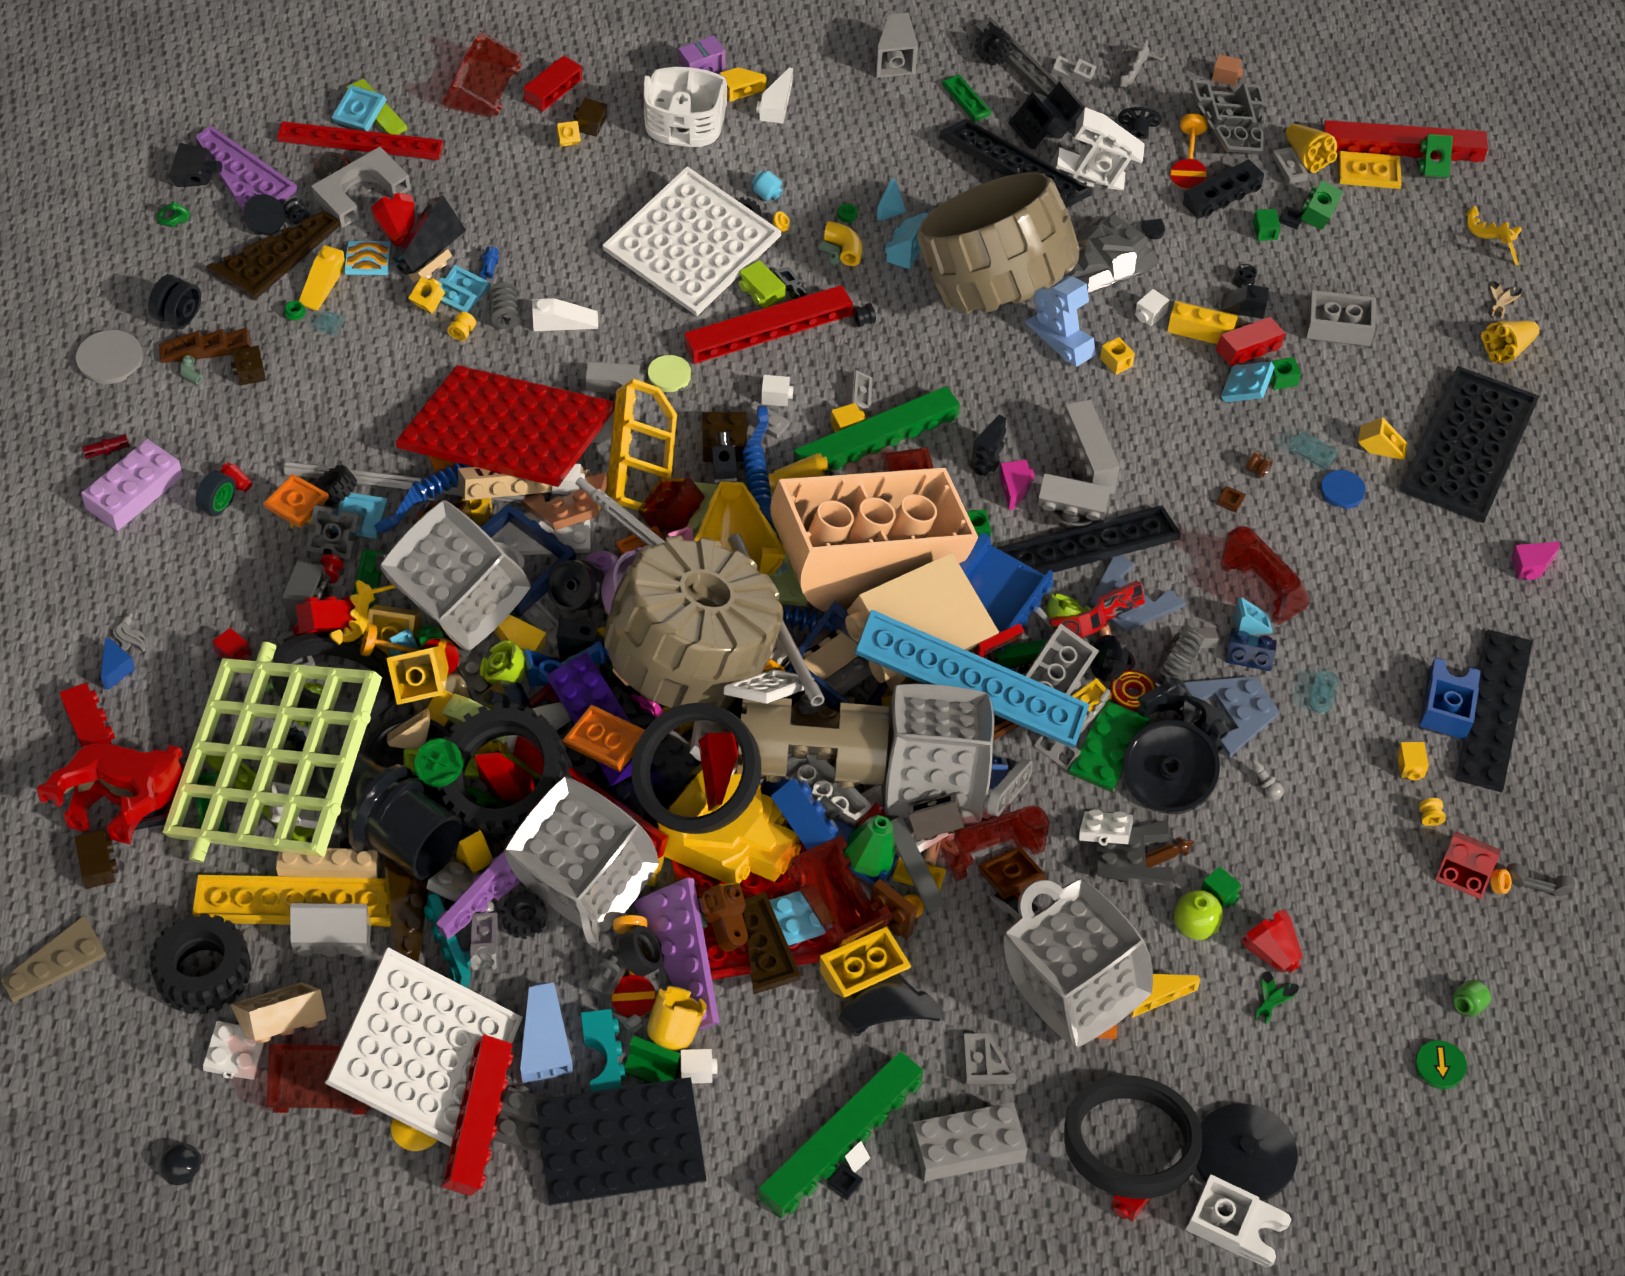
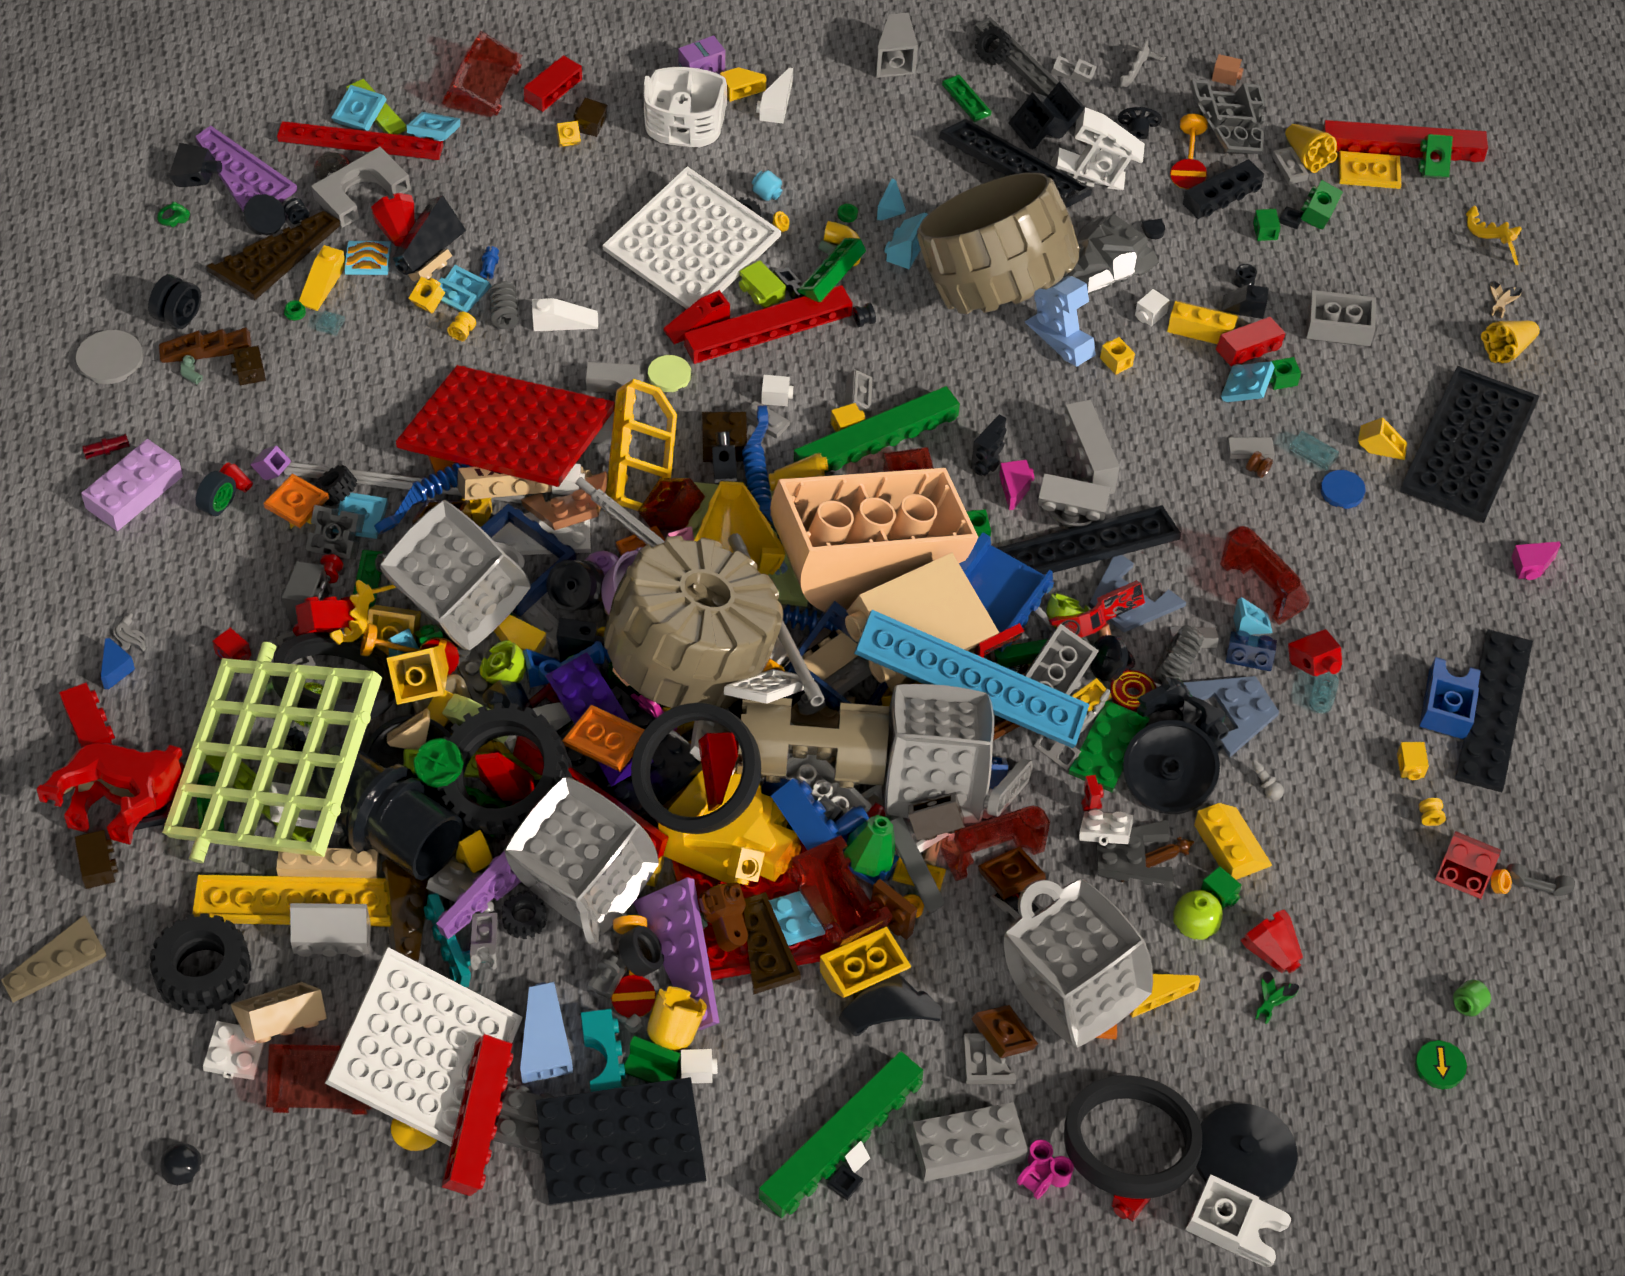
(270, 463): none -> medium lavender brick
(433, 125): none -> medium azure plate
(704, 312): none -> red slope
(737, 857): none -> yellow brick
(833, 269): none -> green slope
(851, 820): none -> blue cone
(1004, 1031): none -> reddish brown plate
(1041, 1172): none -> dark pink piece
(1093, 793): none -> red plate
(1230, 840): none -> yellow slope
(1231, 499): reddish brown tile -> none
(1246, 446): none -> light grey tile
(1316, 654): none -> red torso

